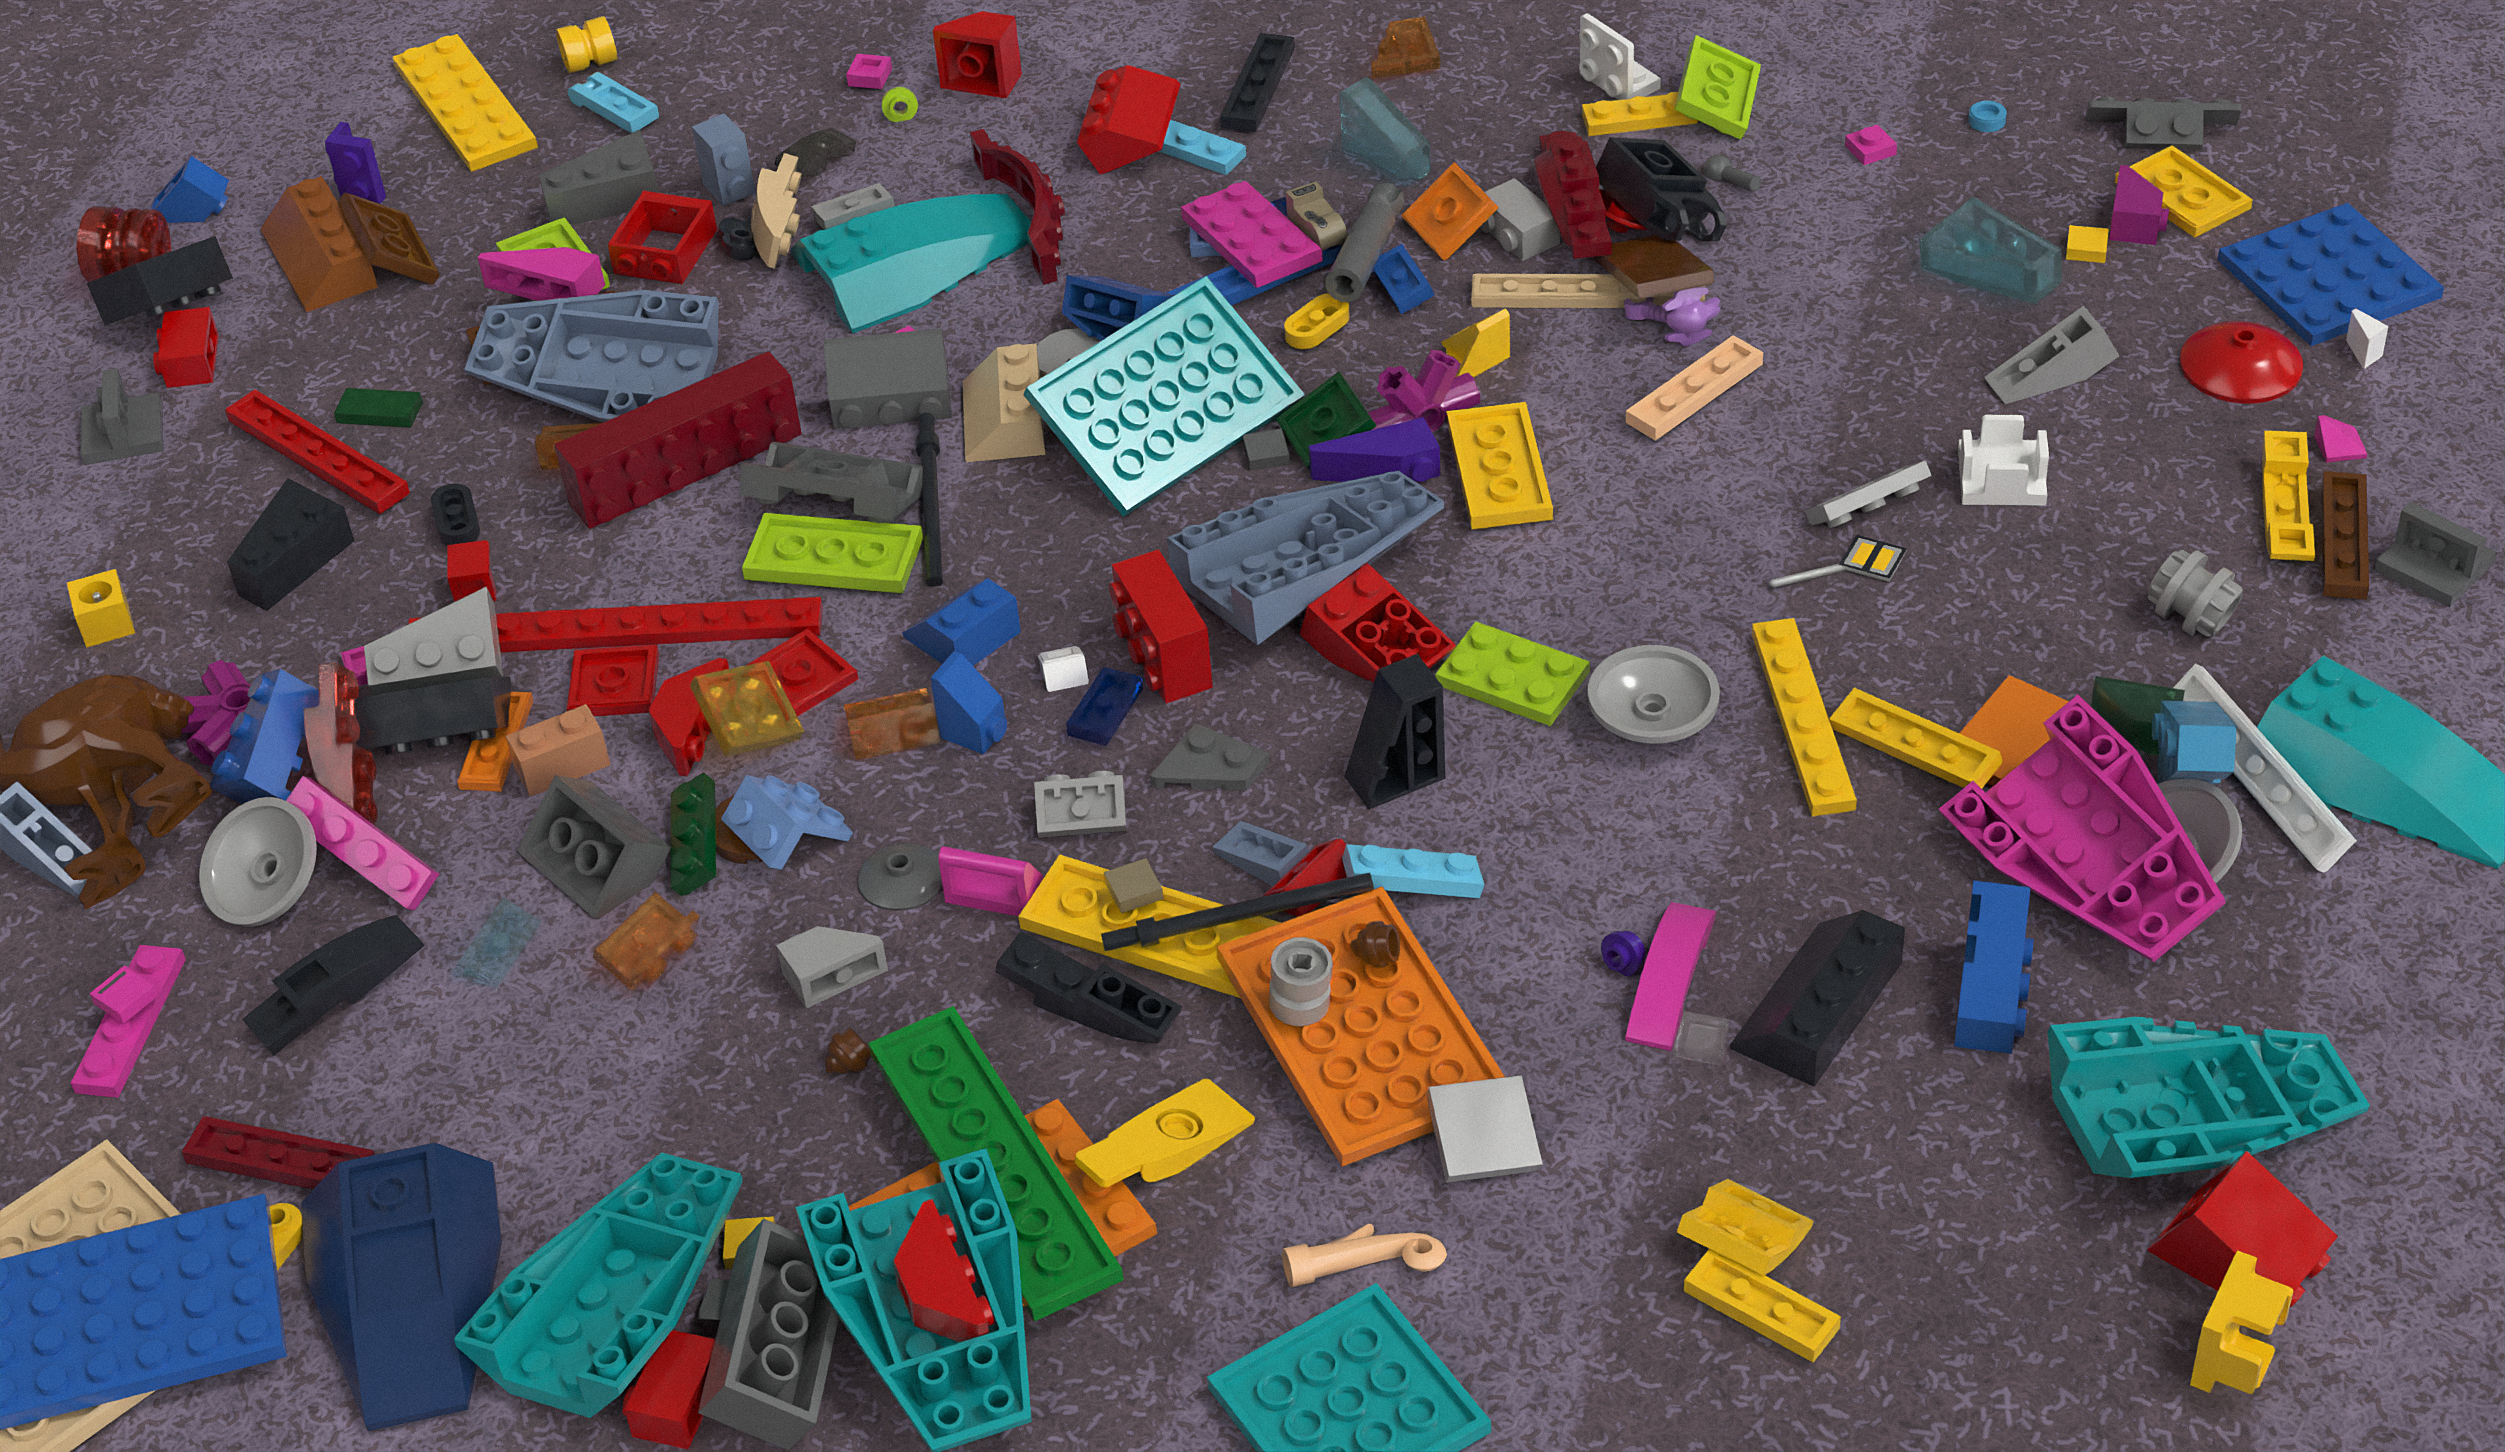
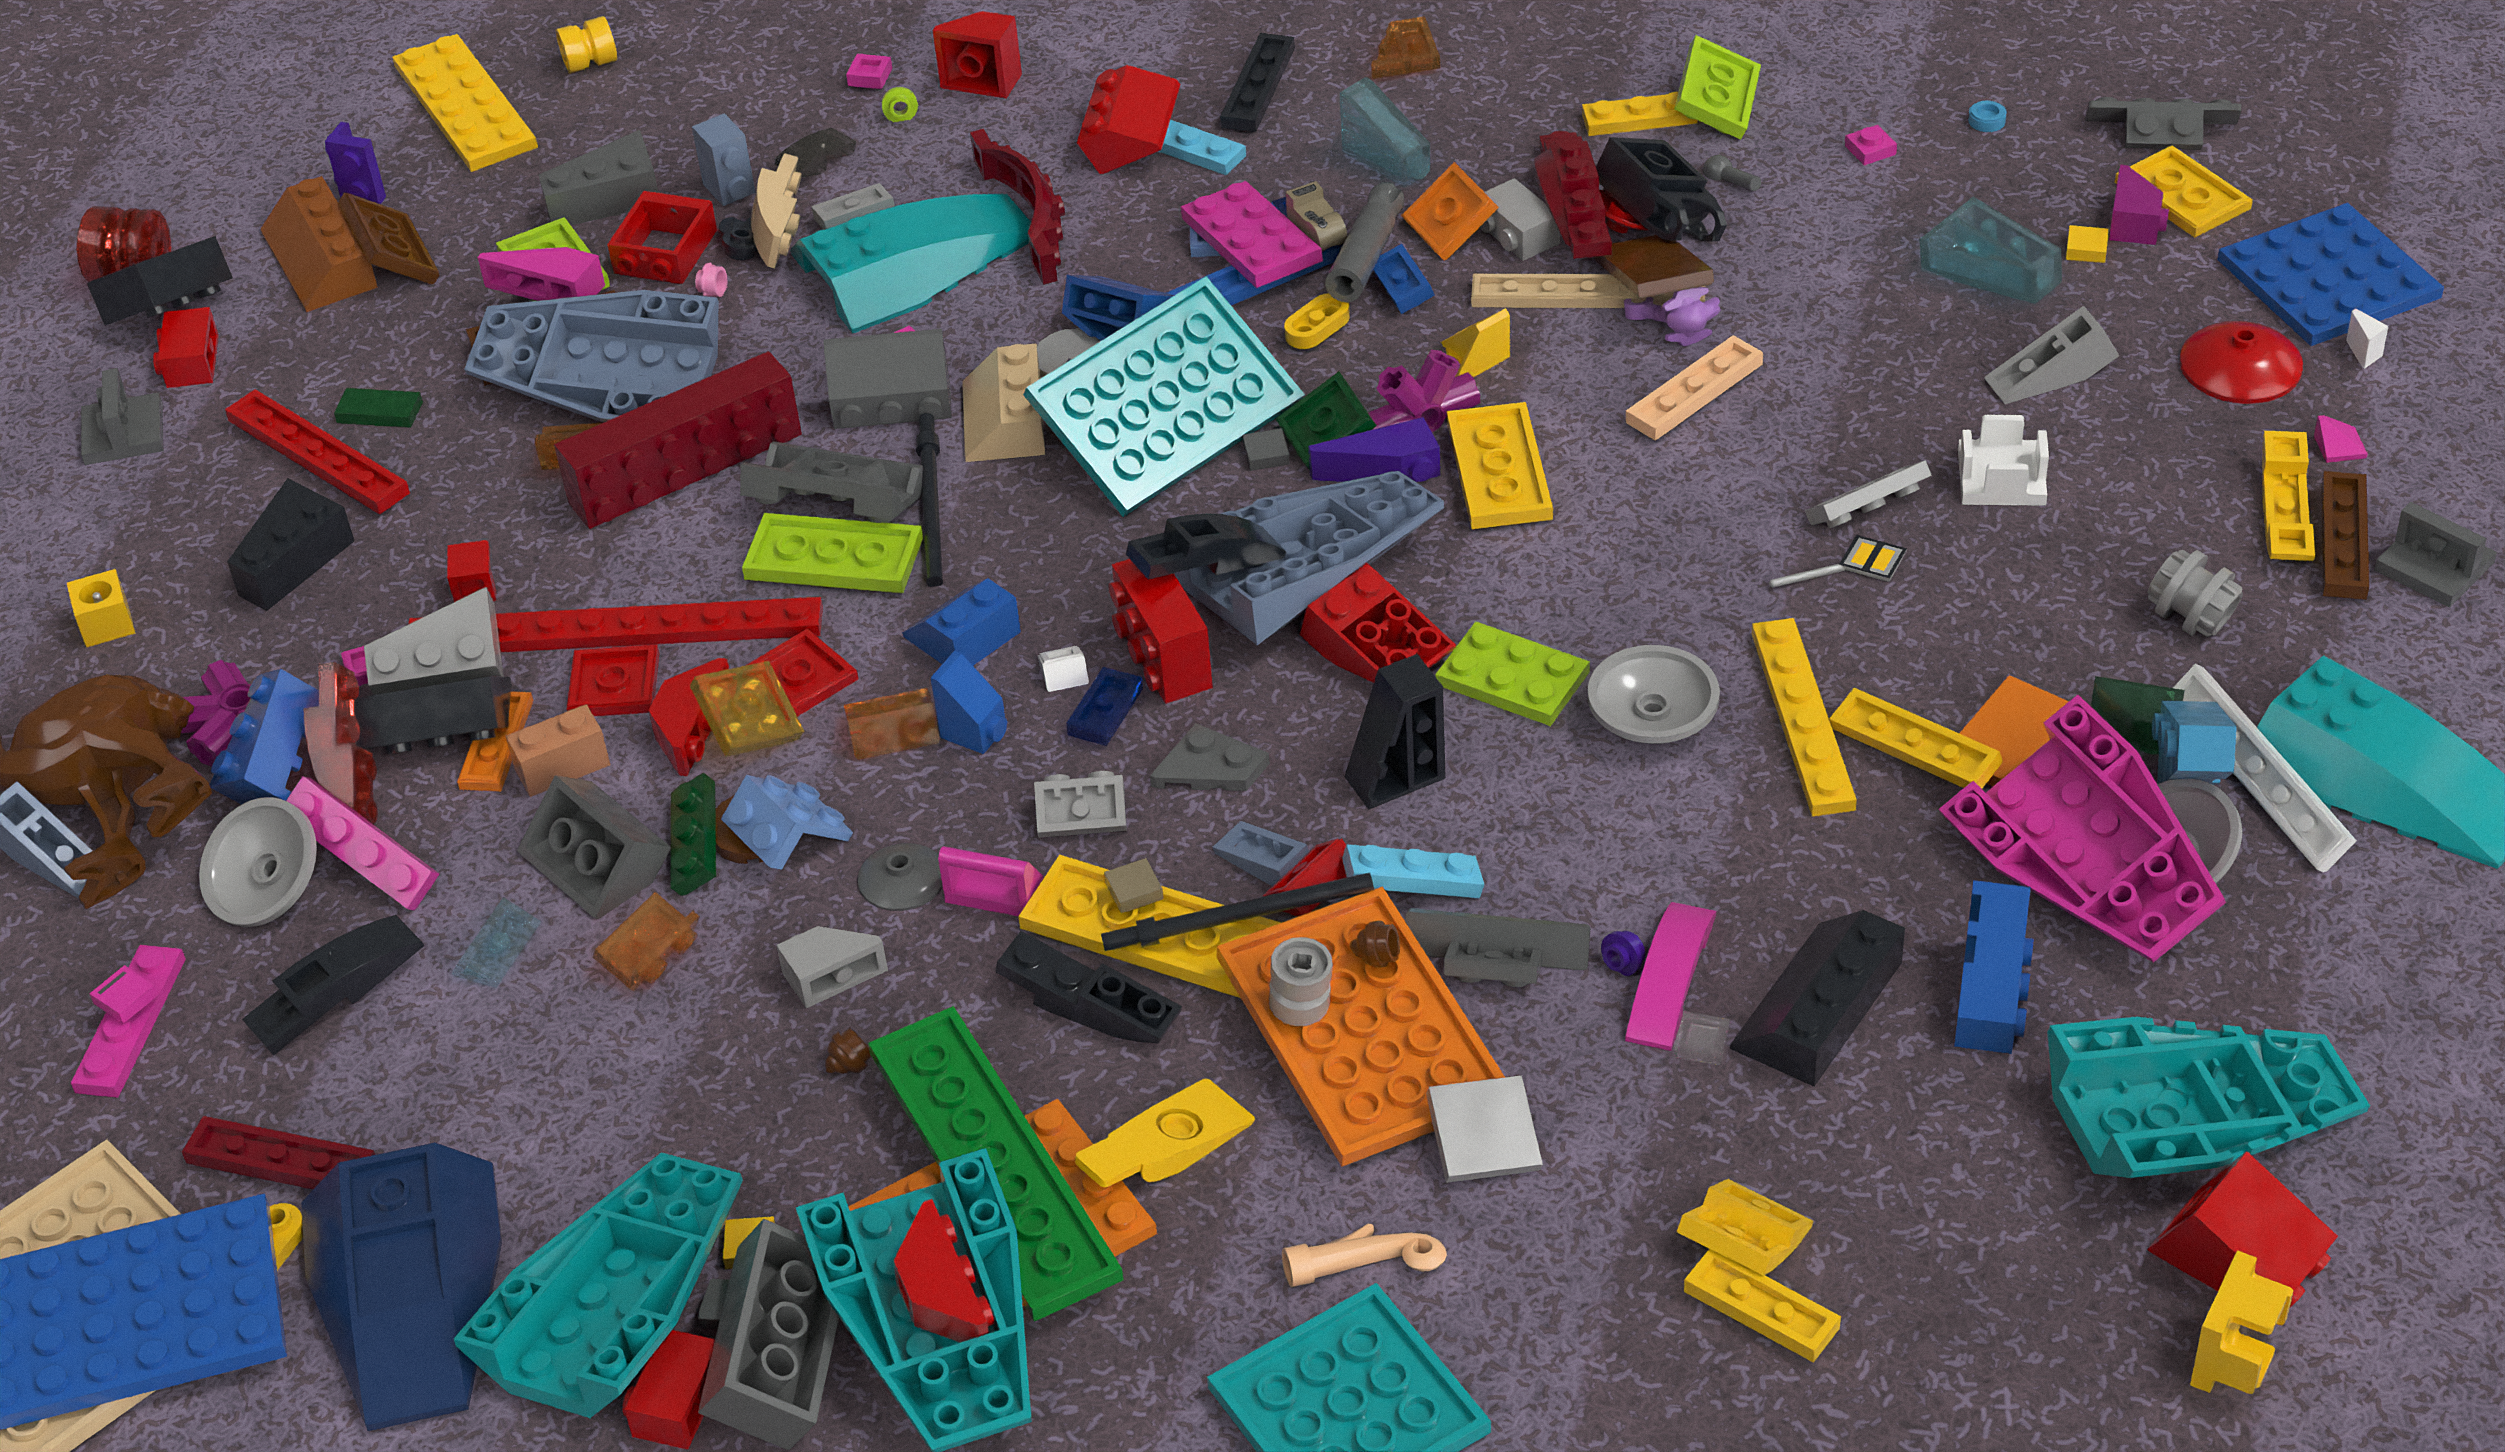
(192, 193): blue slope -> none
(455, 514): black plate -> none
(614, 102): medium azure plate -> none
(711, 280): none -> bright pink plate
(1199, 540): none -> black slope
(1499, 946): none -> dark grey bracket
(1610, 62): white bracket -> none

